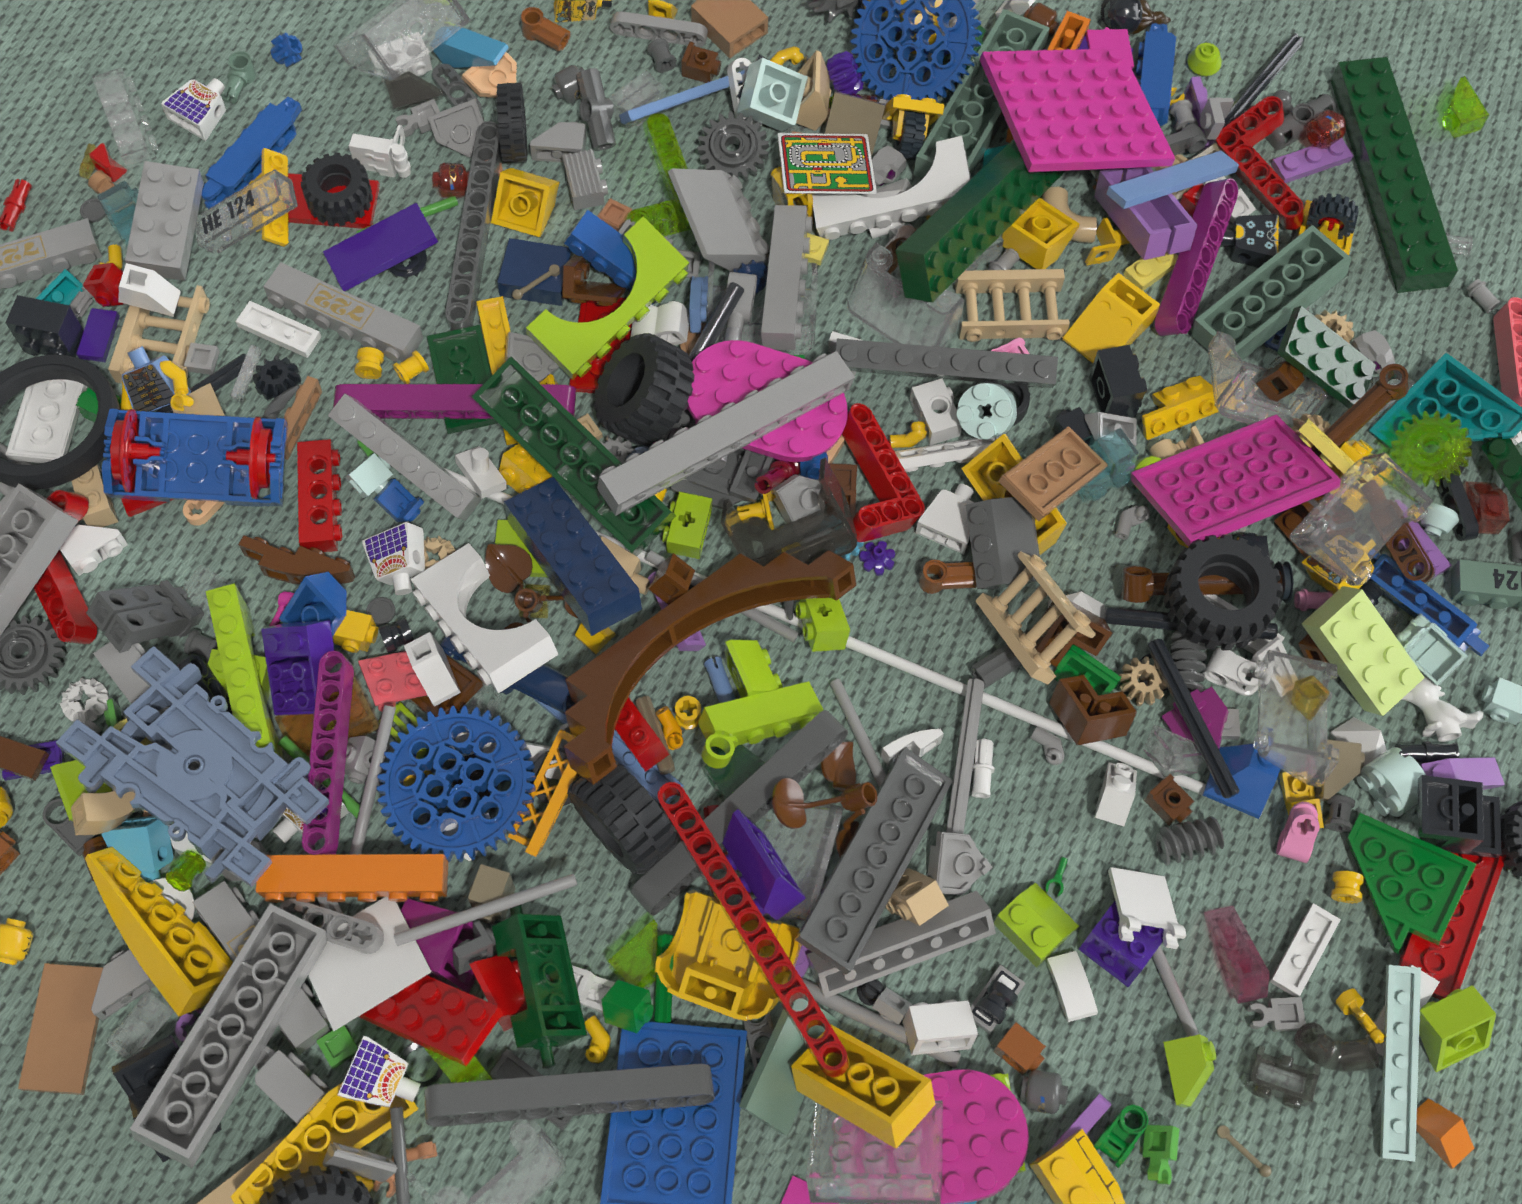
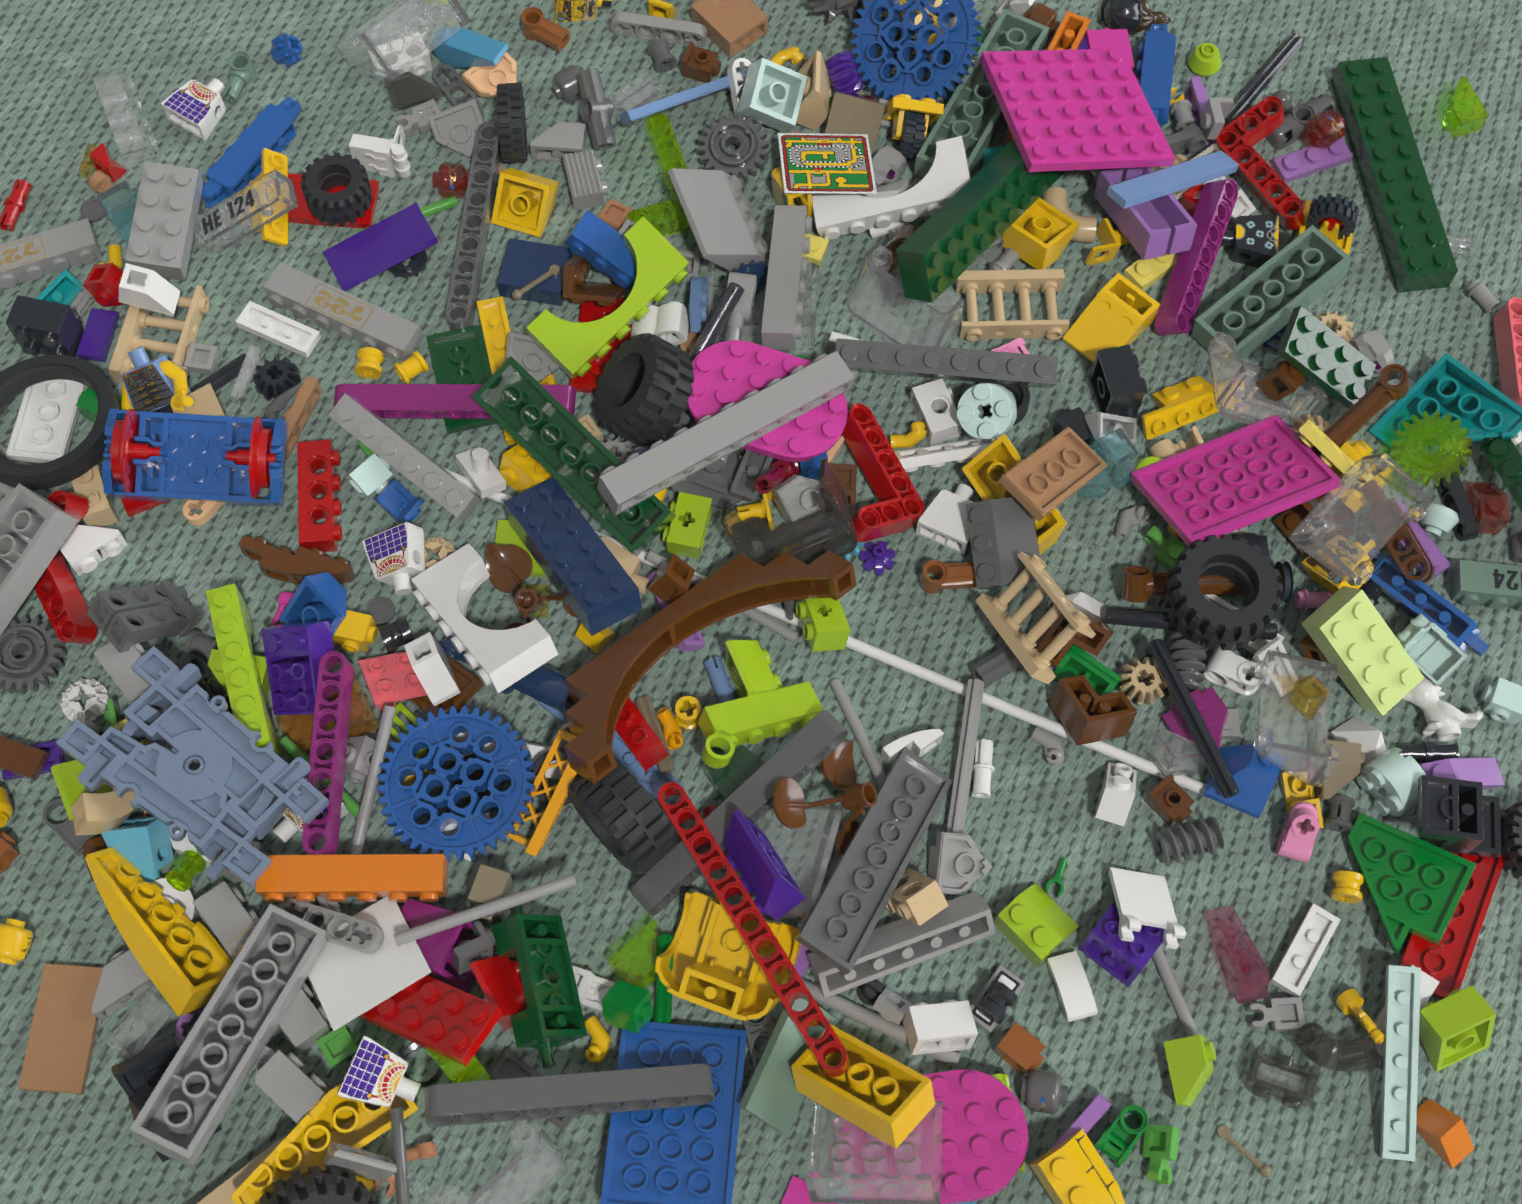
(1167, 549): none -> bright green plate

